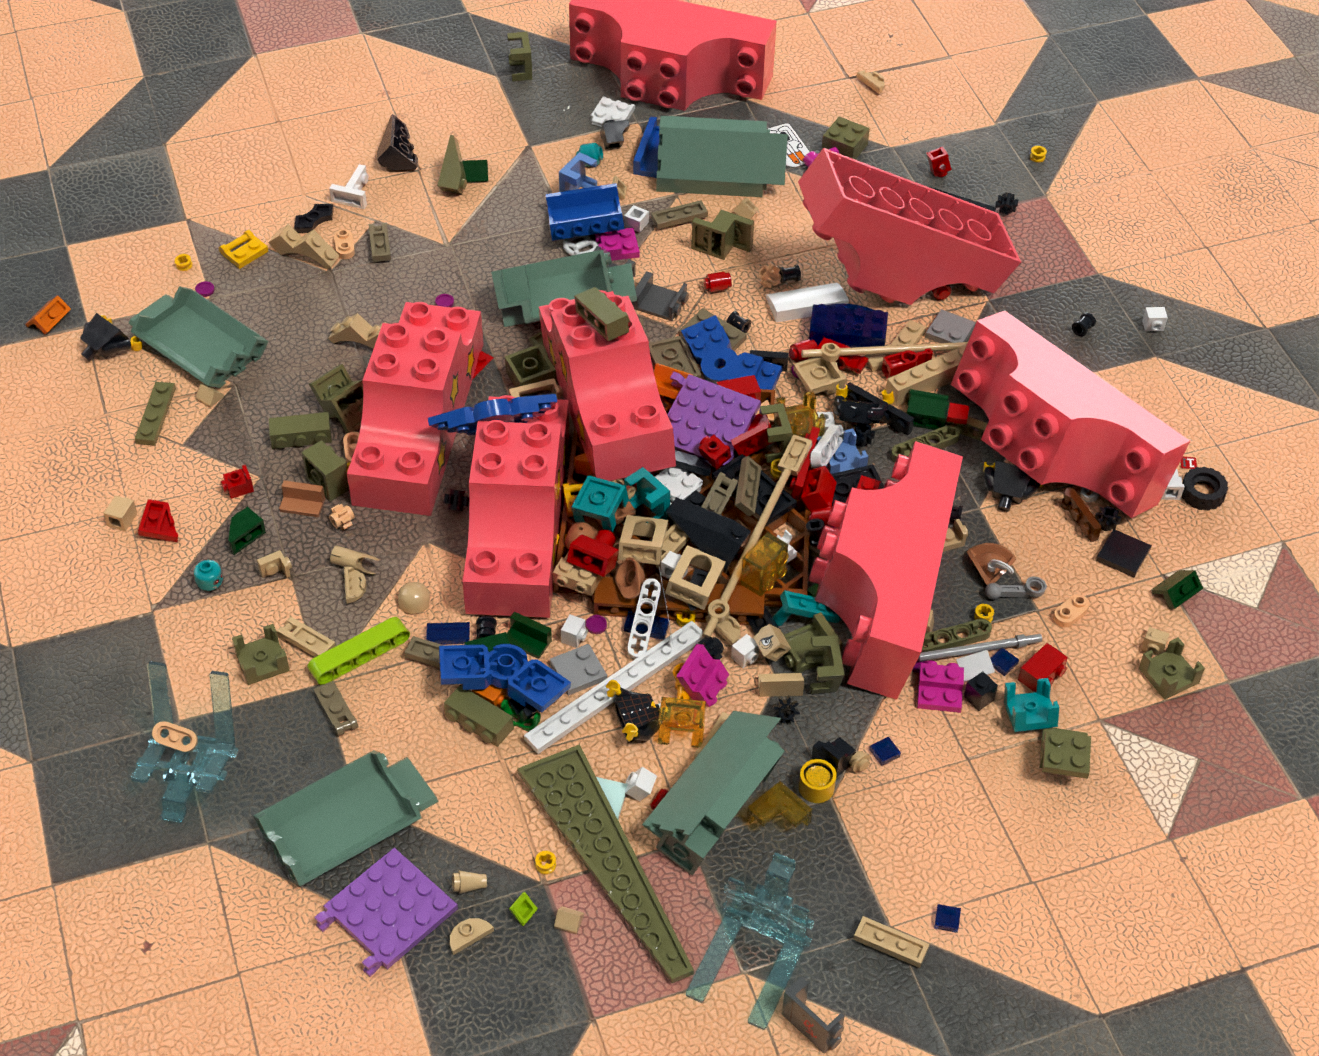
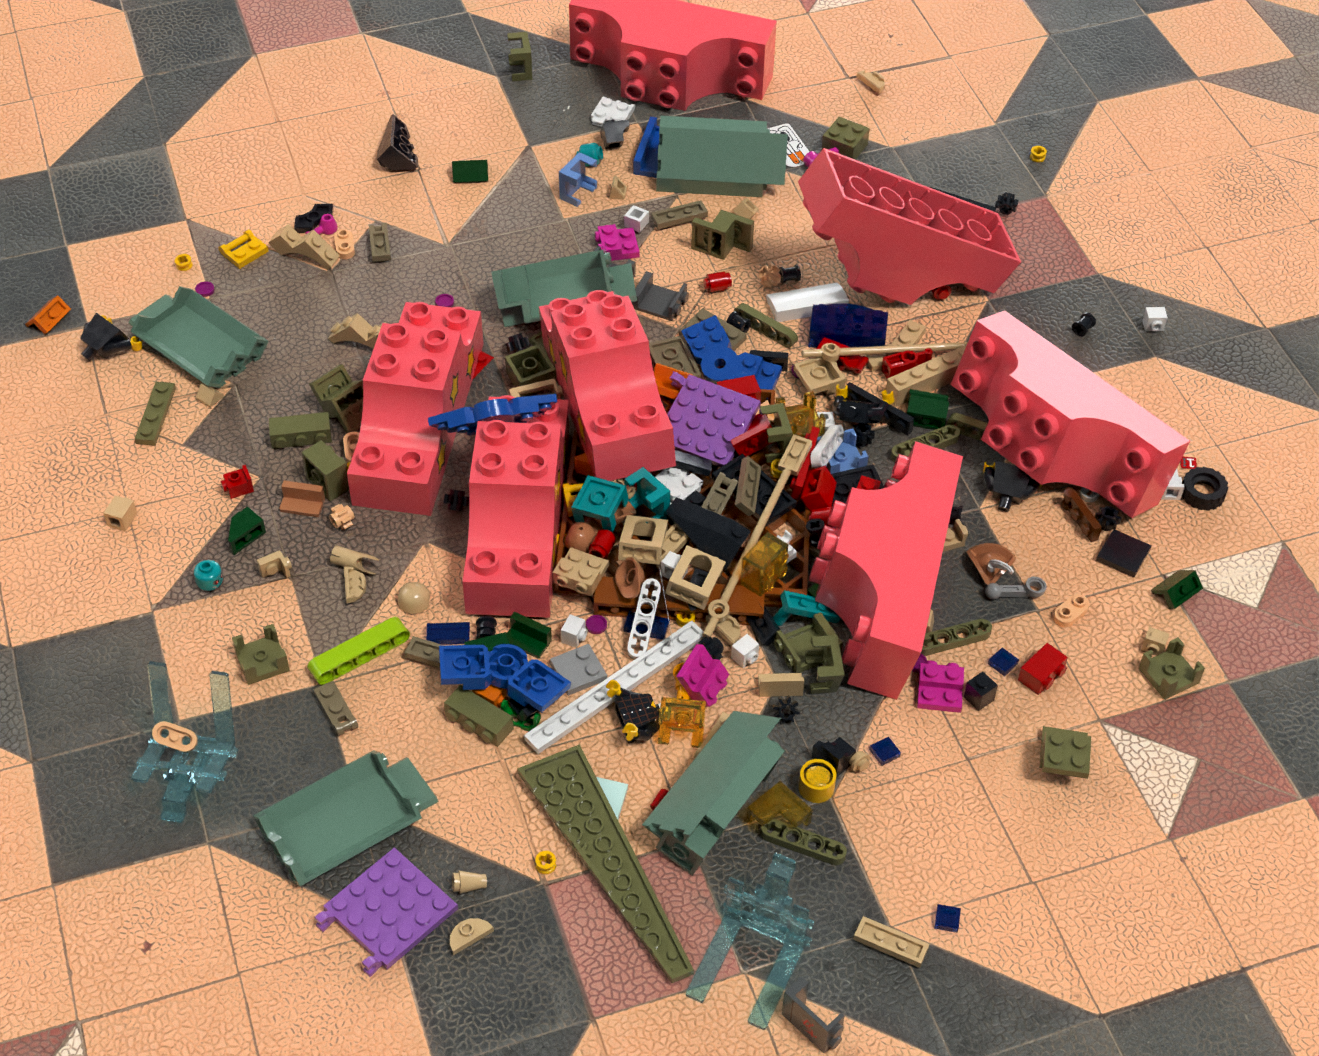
(158, 522): red wing -> none
(304, 637): tan plate -> none
(327, 225): none -> dark pink bar
(352, 193): white bracket -> none
(452, 173): olive slope -> none
(517, 343): none -> black gear
(523, 908): lime slope -> none
(568, 920): tan slope -> none
(584, 211): blue panel -> none
(584, 243): white piece -> none
(592, 555): red brick -> none
(602, 313): olive brick -> none
(640, 783): white plate -> none
(715, 456): red brick -> none
(772, 642): tan brick -> none
(782, 334): none -> olive beam
(796, 348): red brick -> none
(805, 838): none -> olive beam
(939, 162): red brick -> none
(950, 328): light grey plate -> none
(958, 413): red tile -> none
(975, 664): white sticker -> none
(984, 608): yellow bush -> none
(1018, 641): light grey bar -> none
(1033, 709): teal panel -> none

